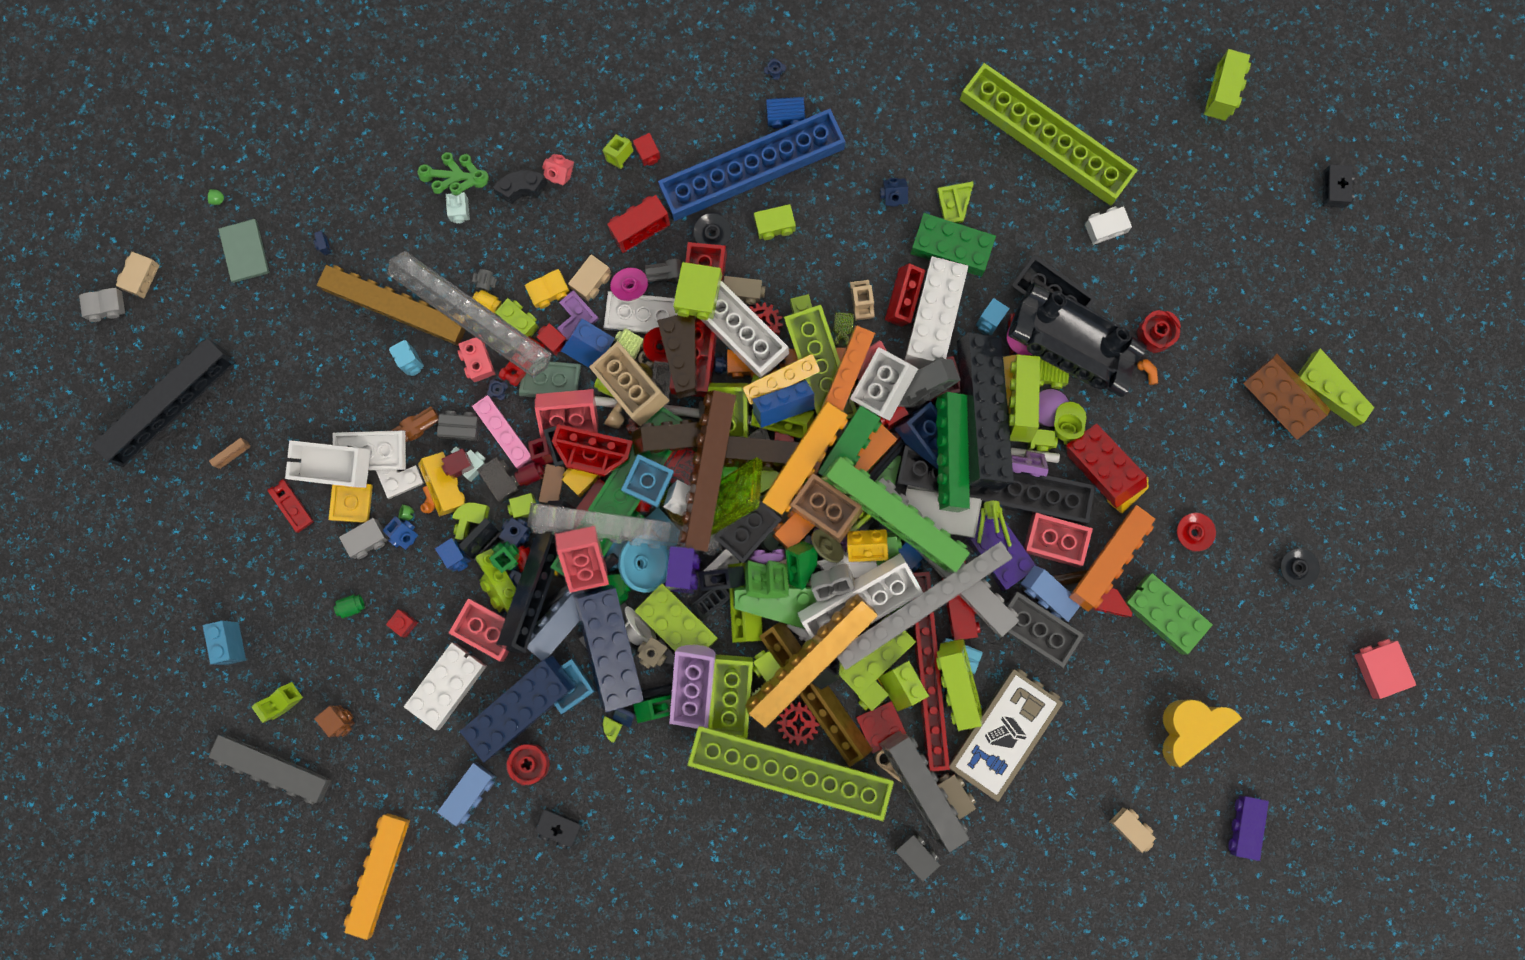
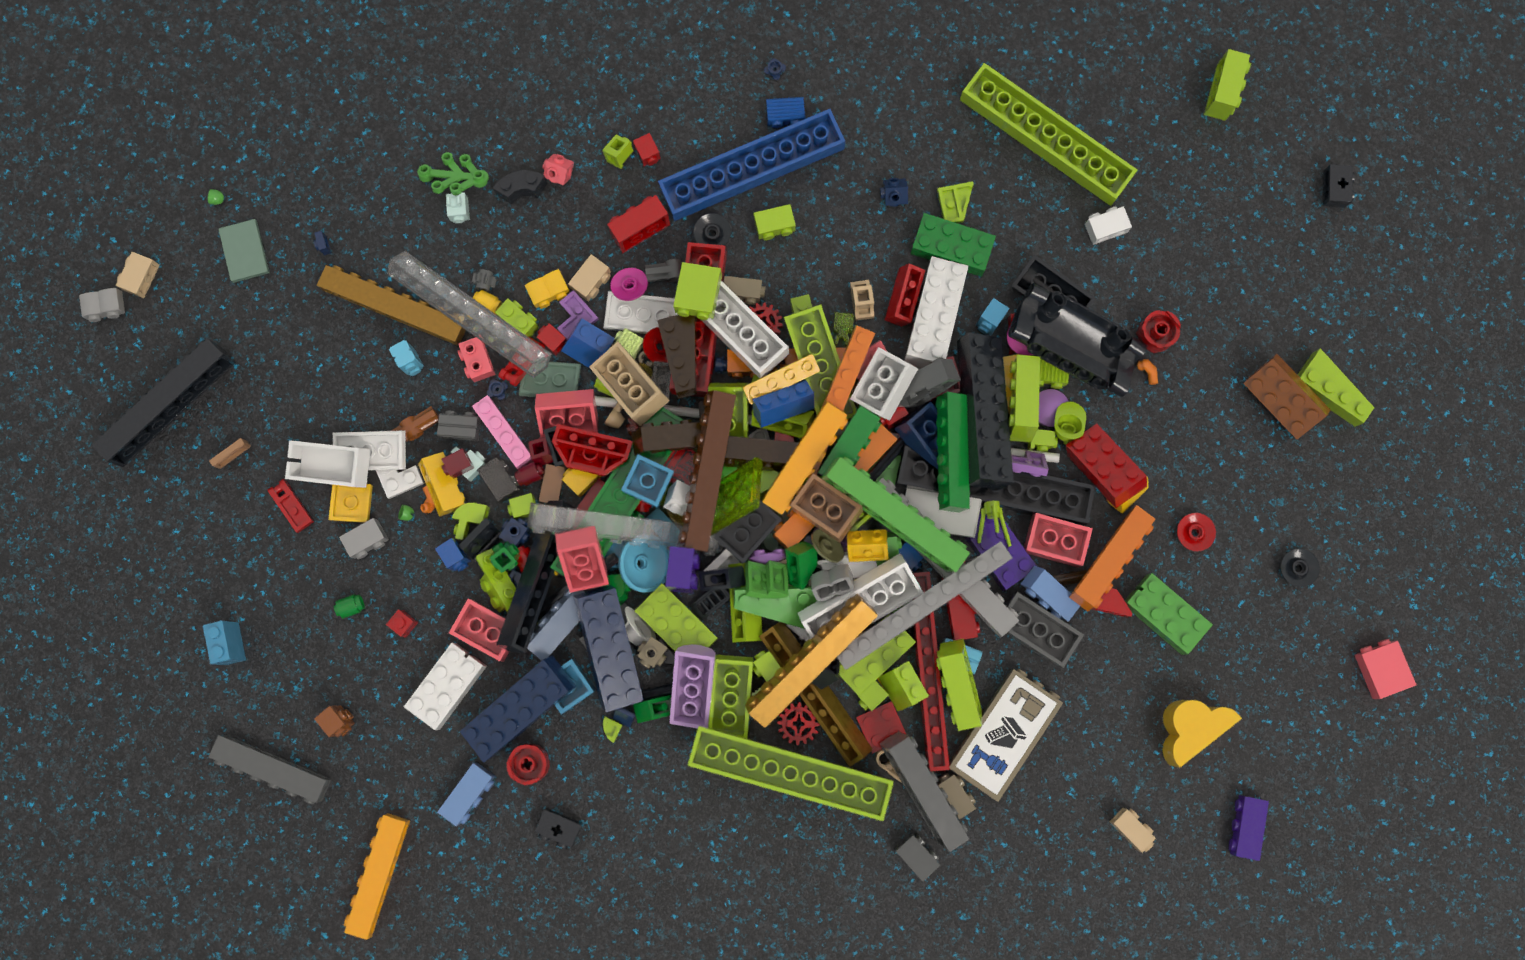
(278, 703): lime brick -> none
(400, 532): blue brick -> none

